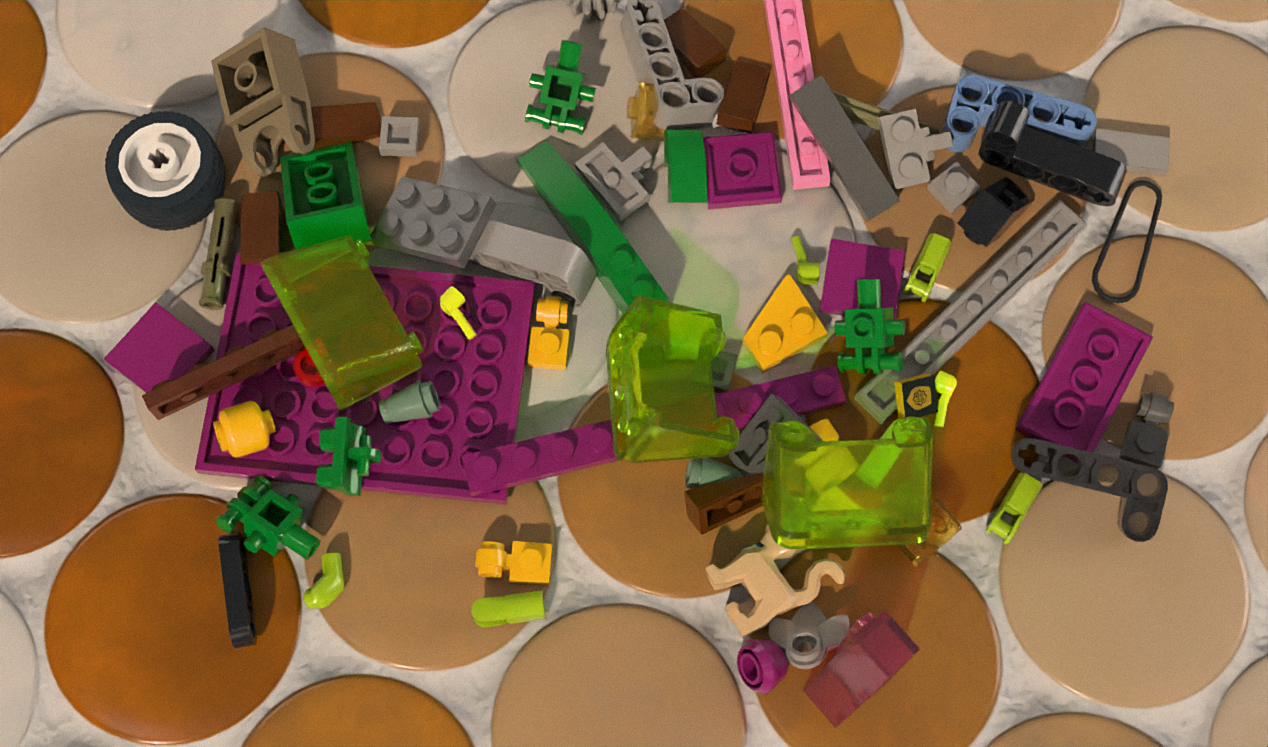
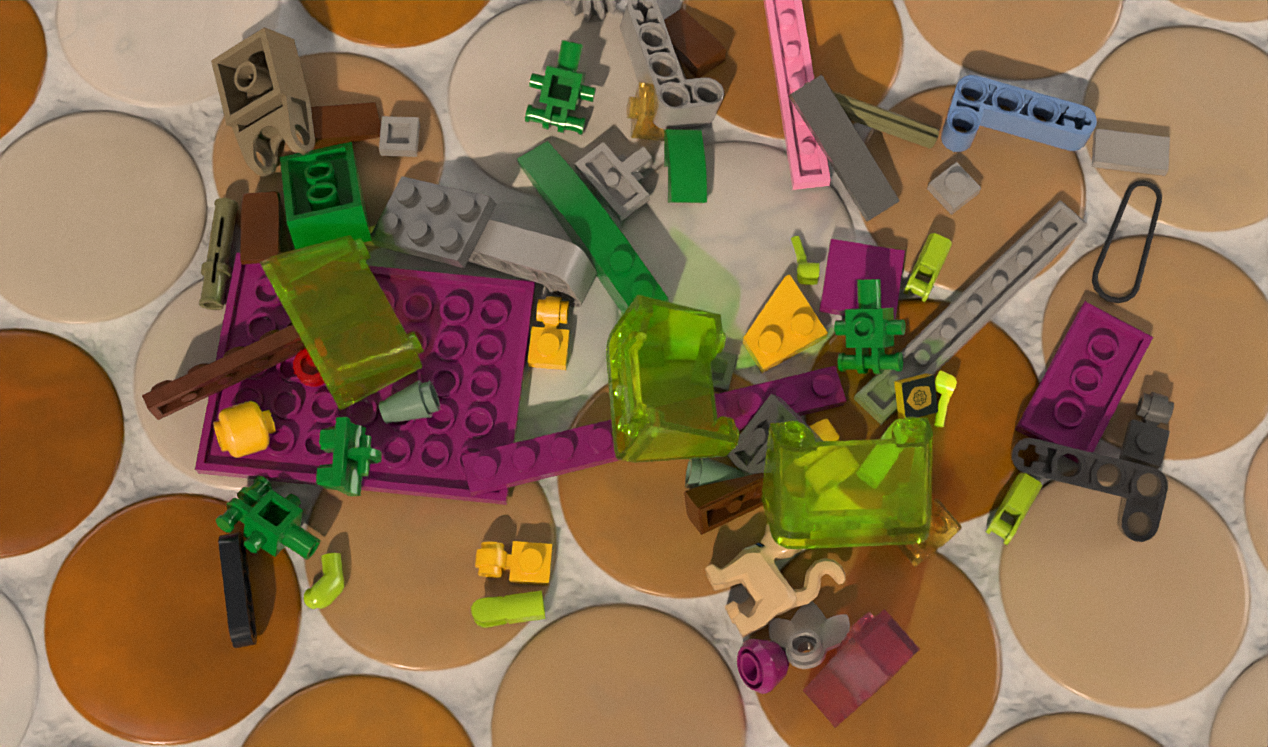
(158, 350): magenta tile -> none
(165, 170): wheel -> none
(450, 303): neon yellow hand -> none
(741, 170): magenta tile -> none
(742, 97): reddish brown slope -> none
(909, 148): light grey hinge -> none
(994, 211): black slope -> none
(1049, 159): black beam -> none

